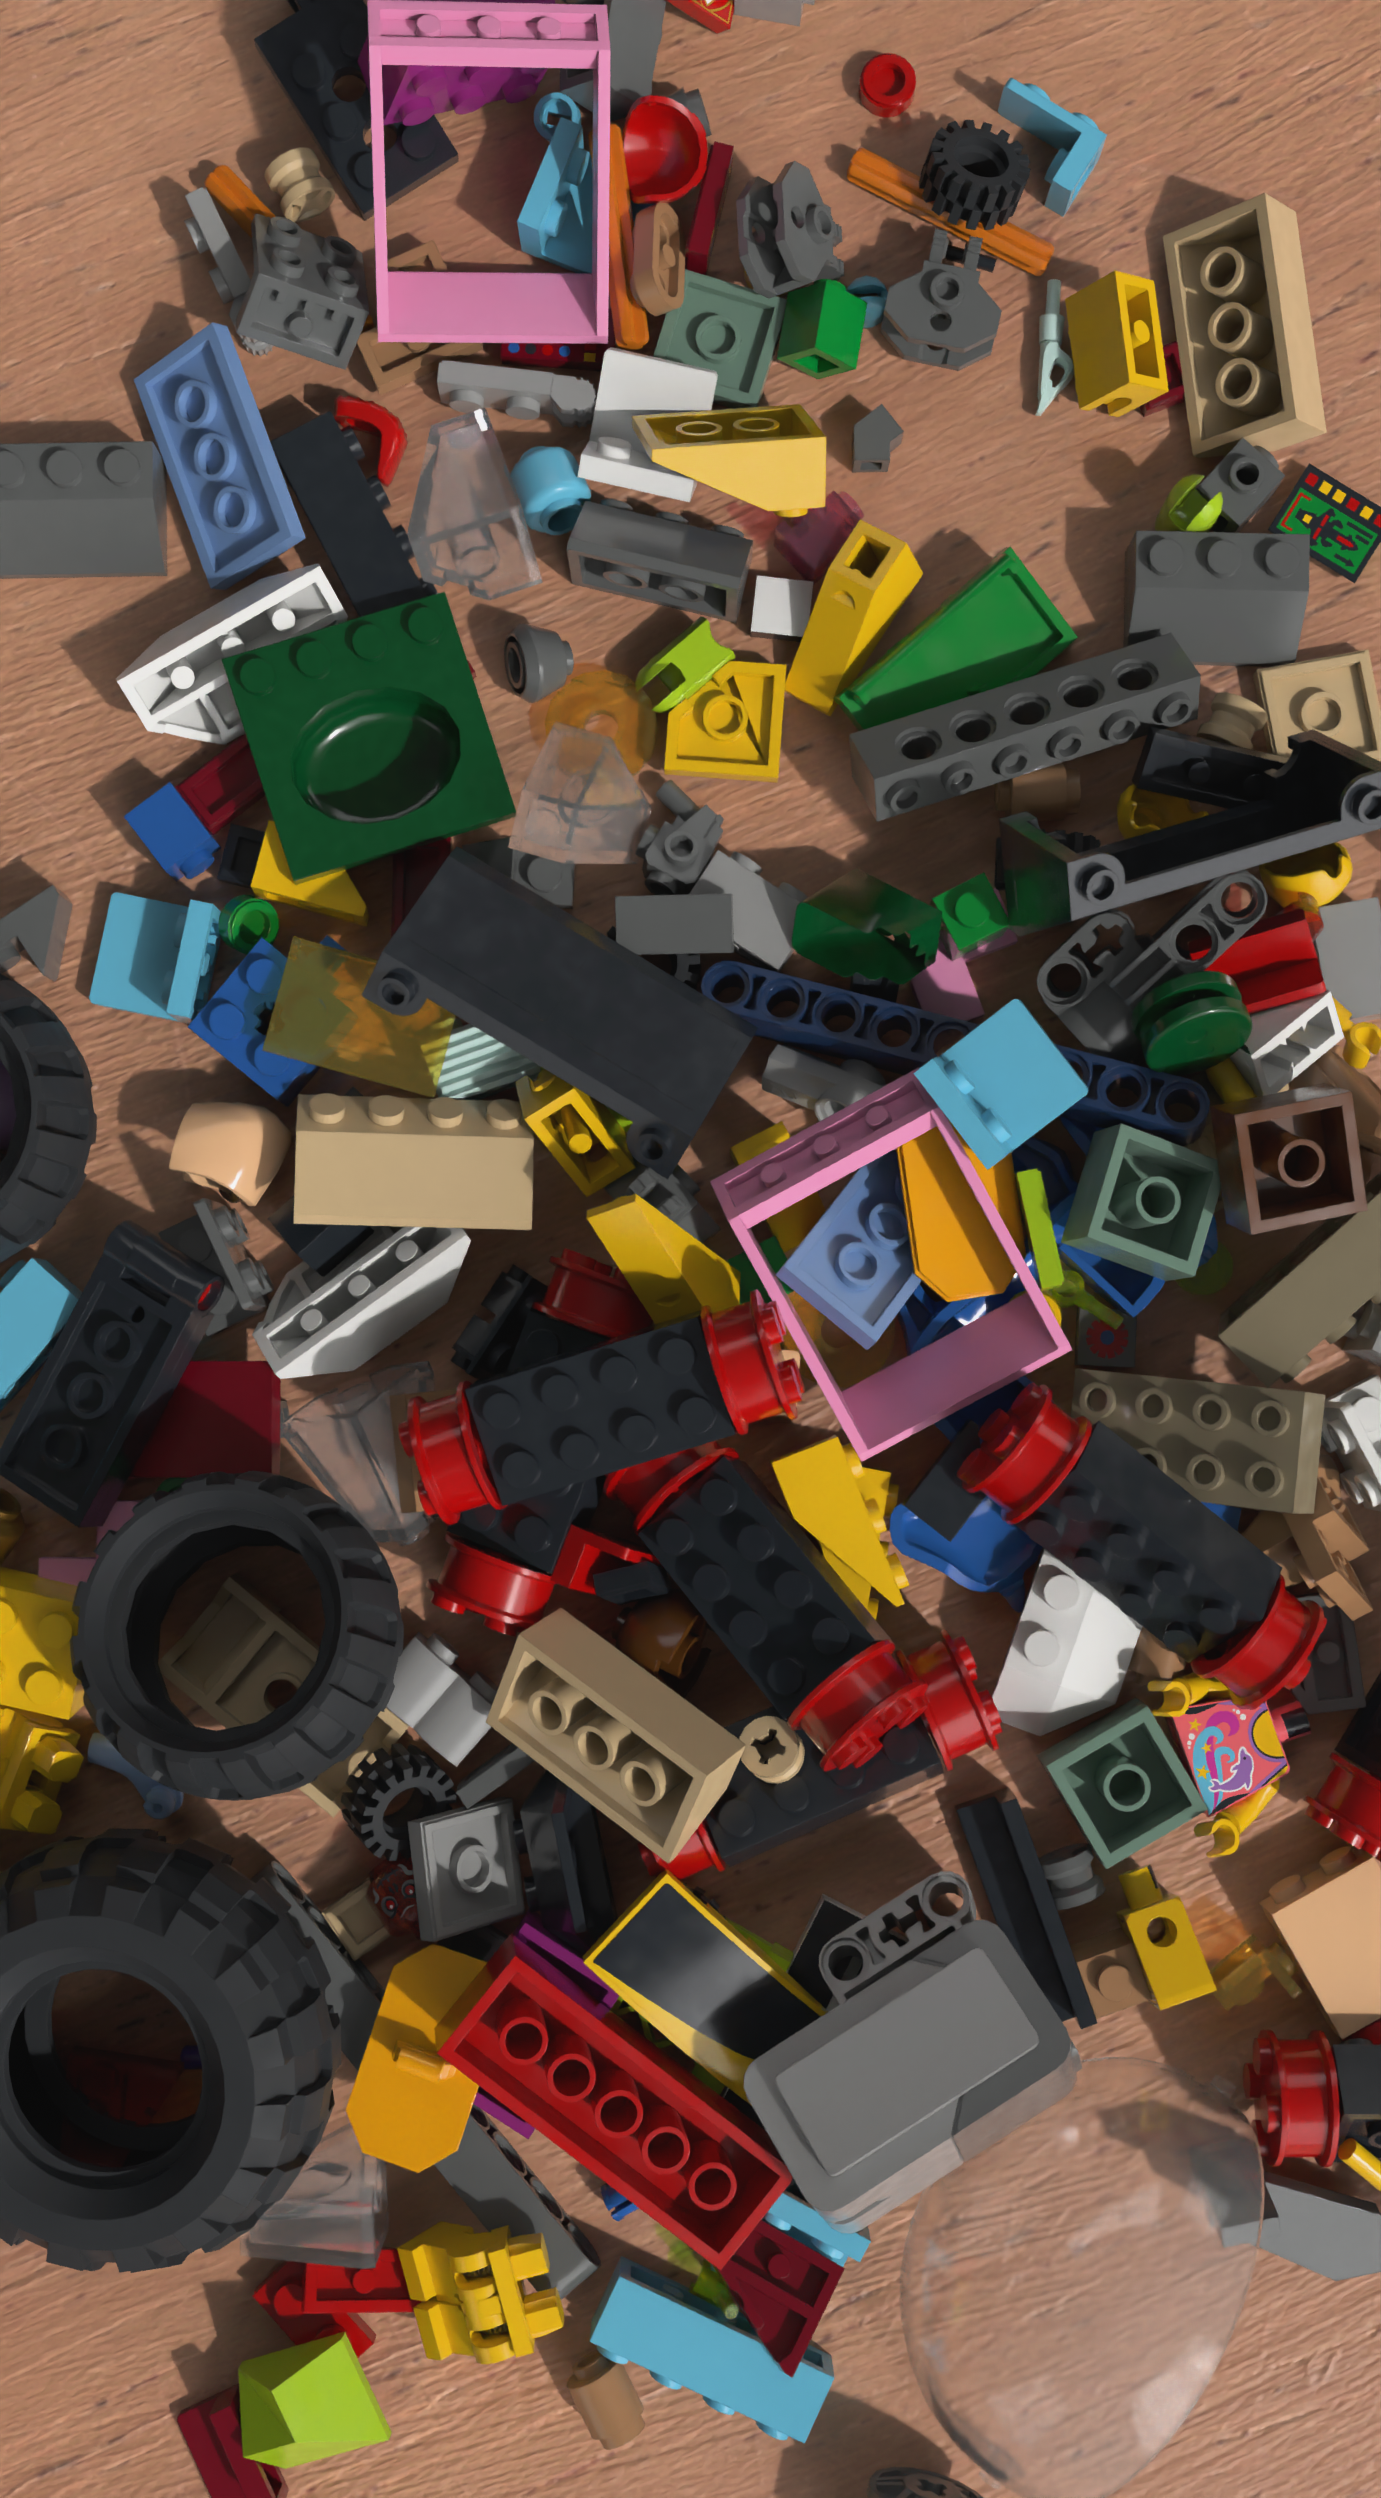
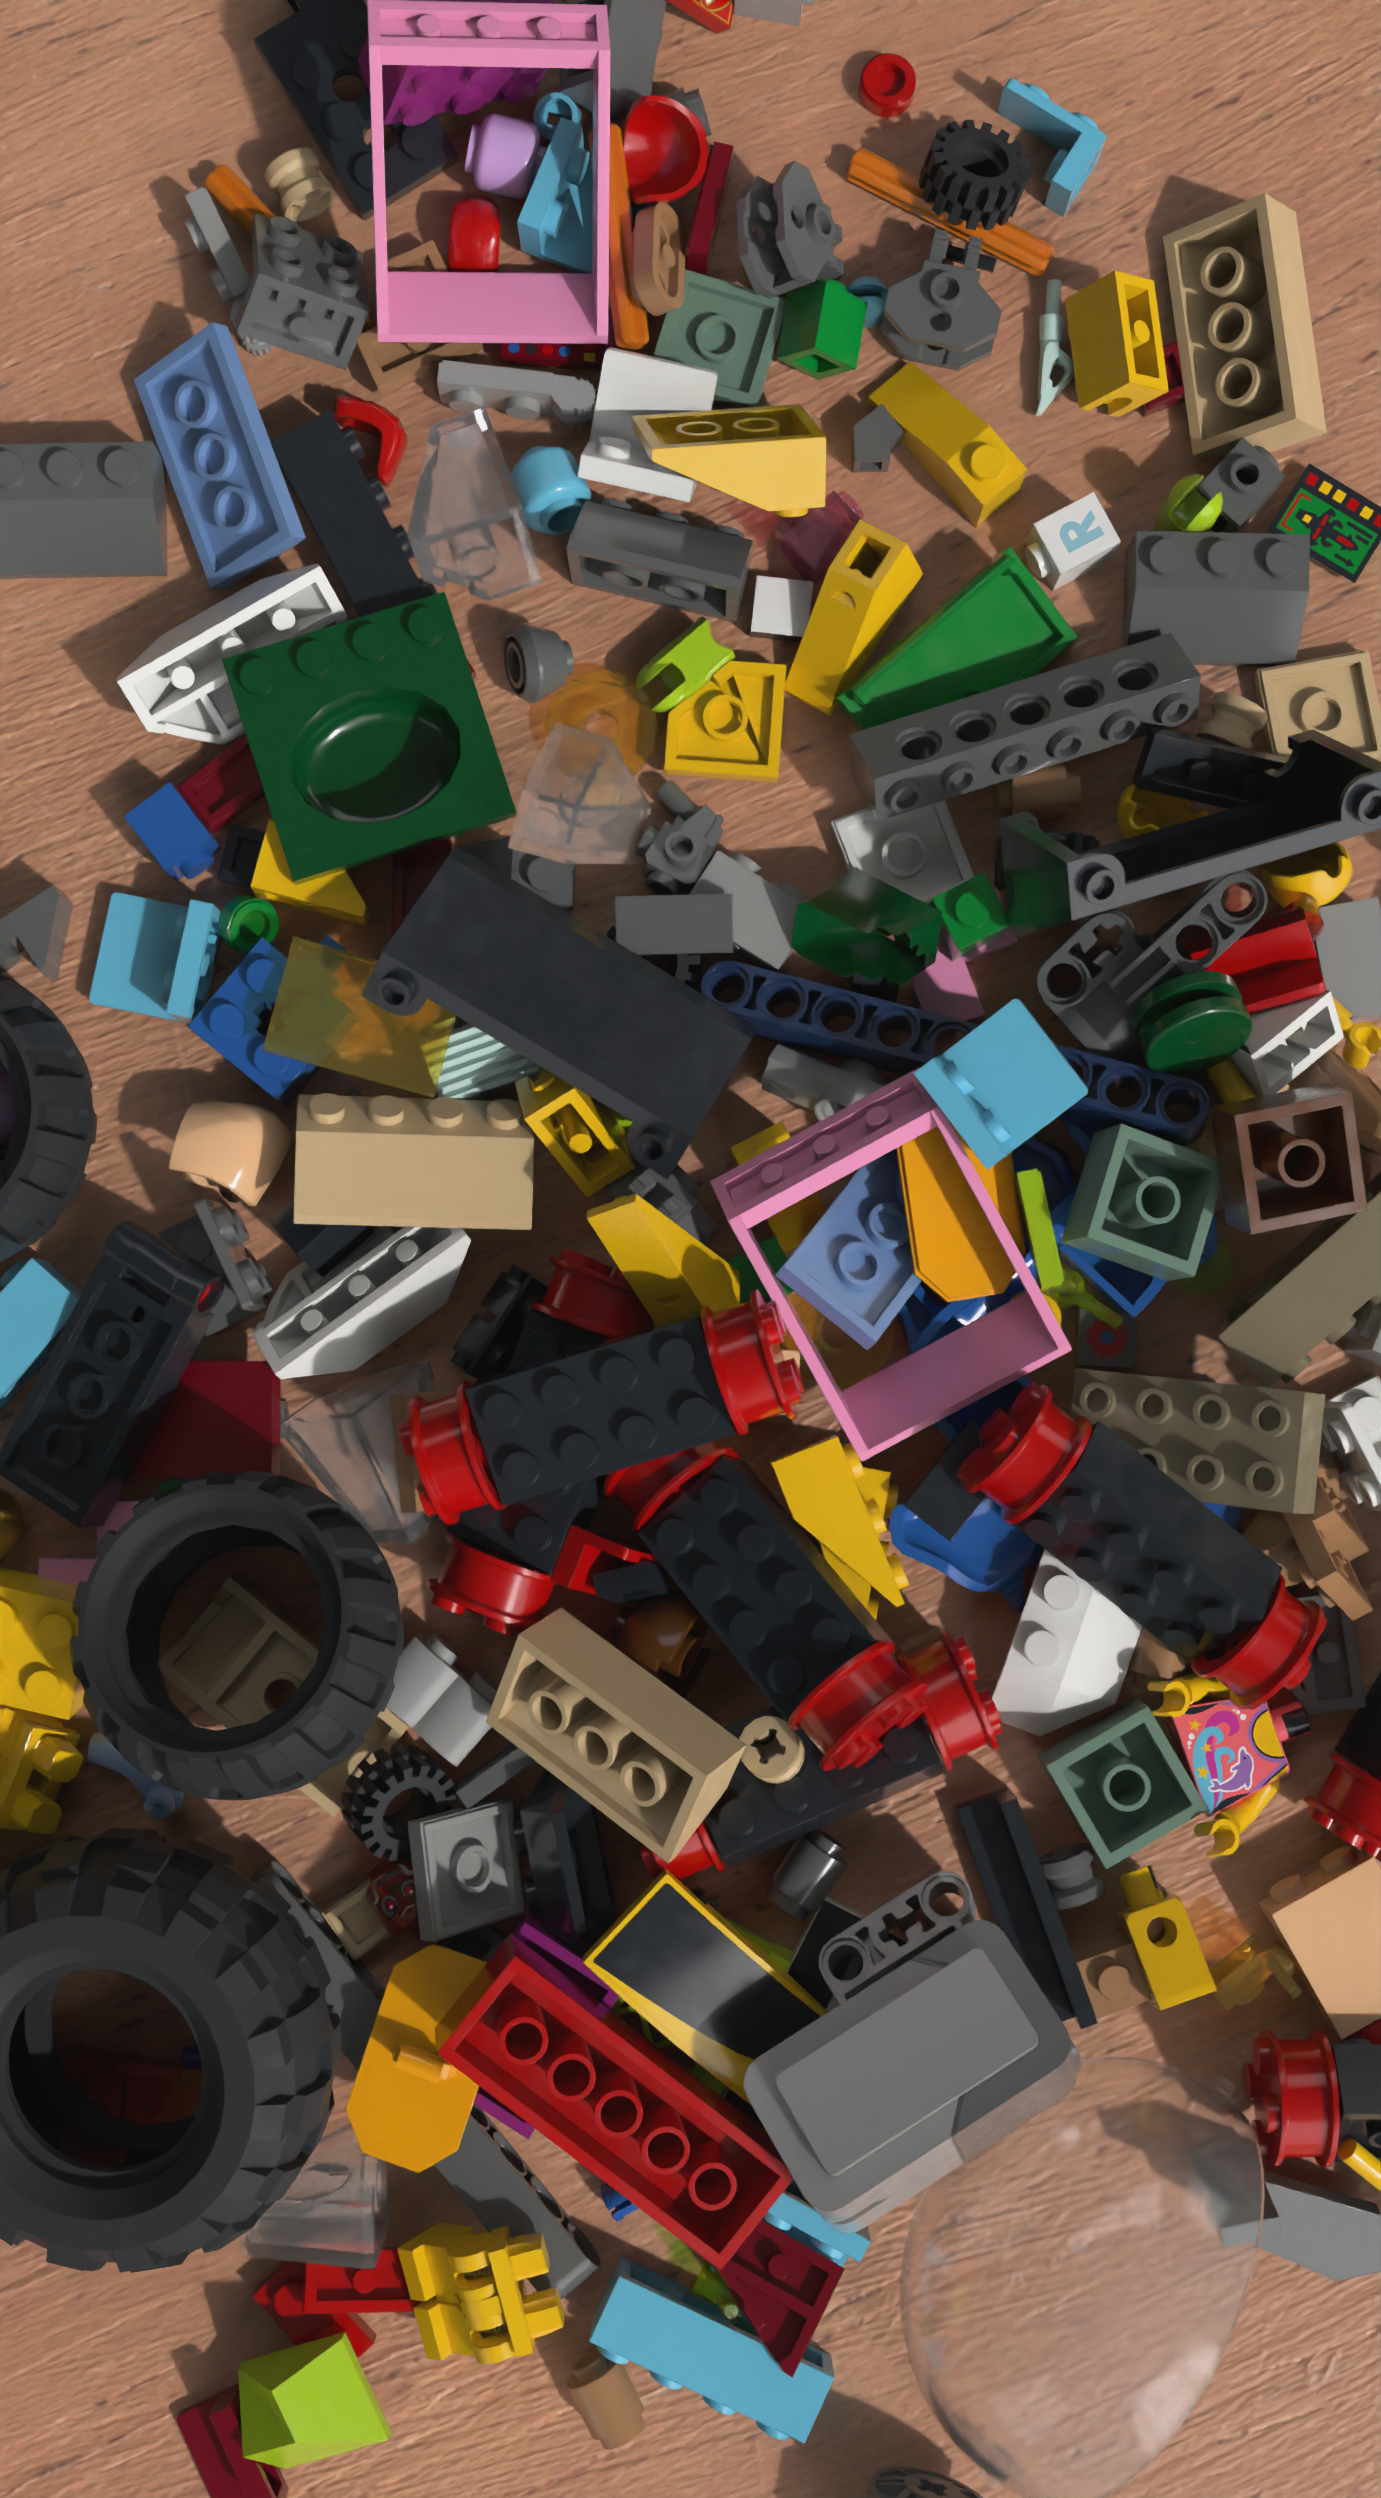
(474, 235): none -> red hair
(504, 156): none -> lavender head
(806, 1874): none -> dark grey brick
(908, 851): none -> white tile
(951, 443): none -> yellow slope
(1071, 542): none -> white brick

